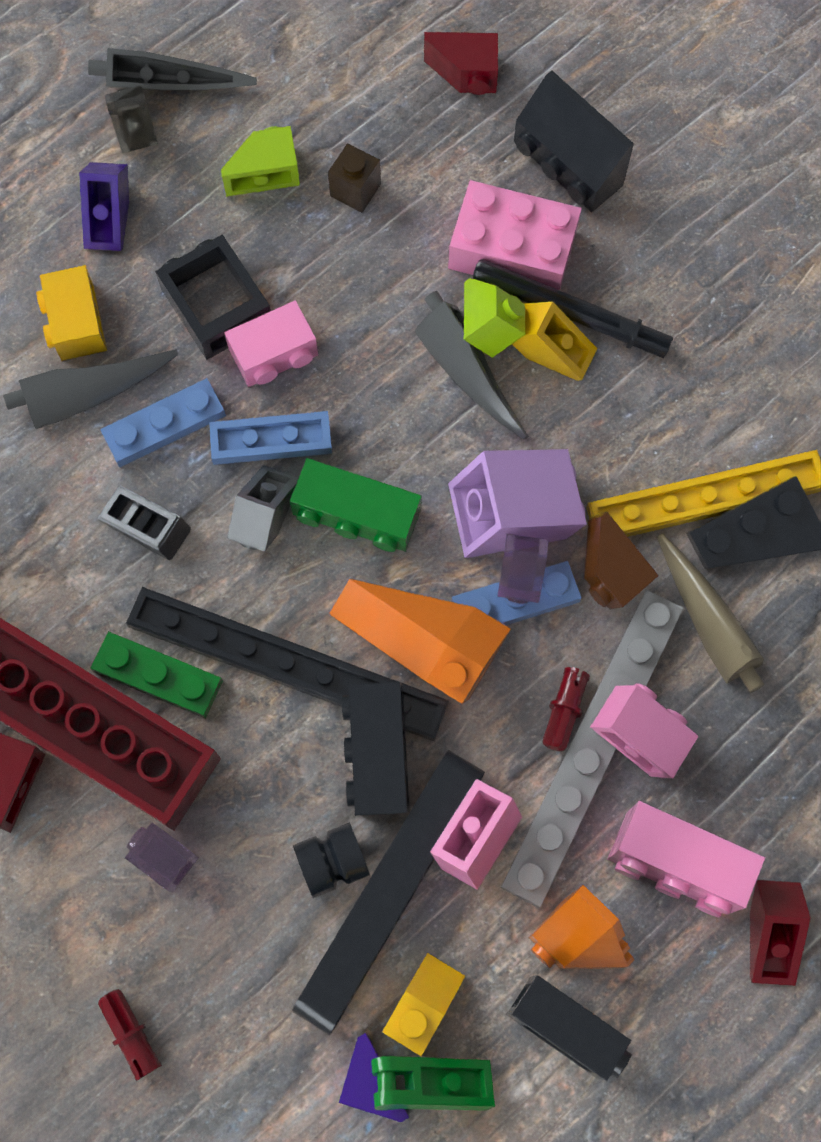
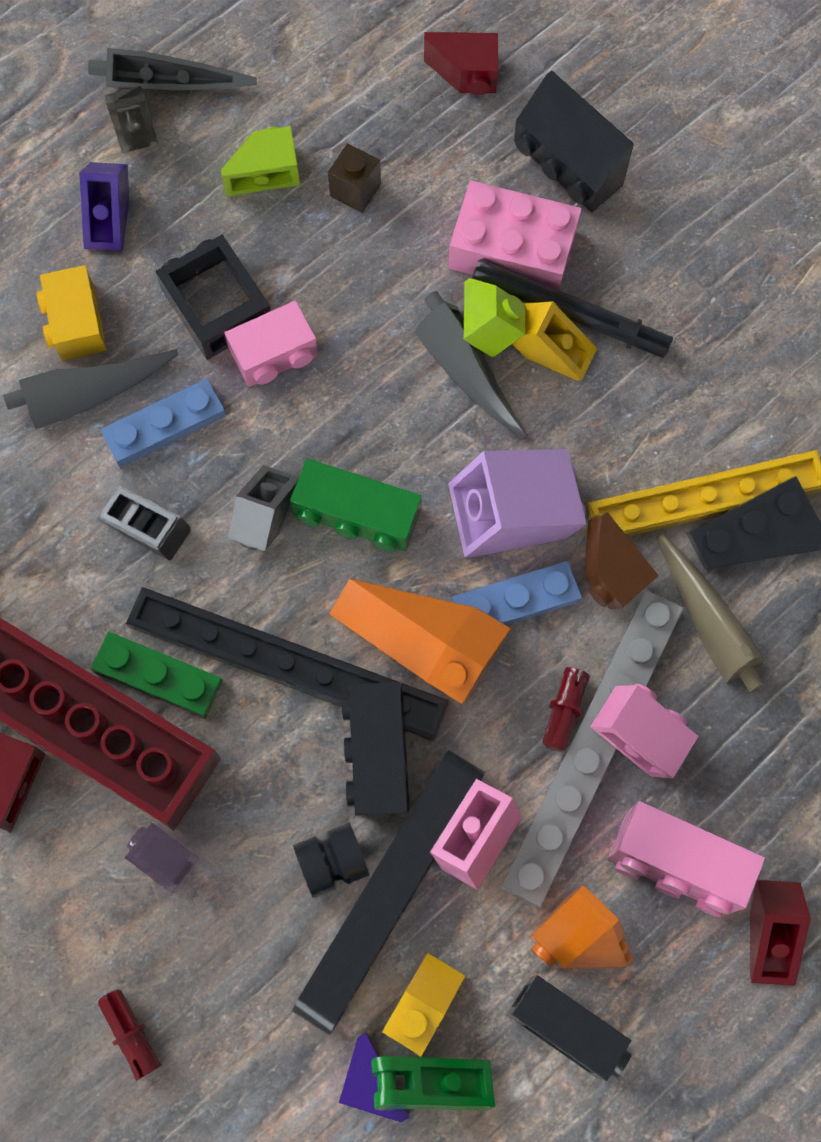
(270, 437): medium blue plate -> none
(522, 569): clear purple brick -> none

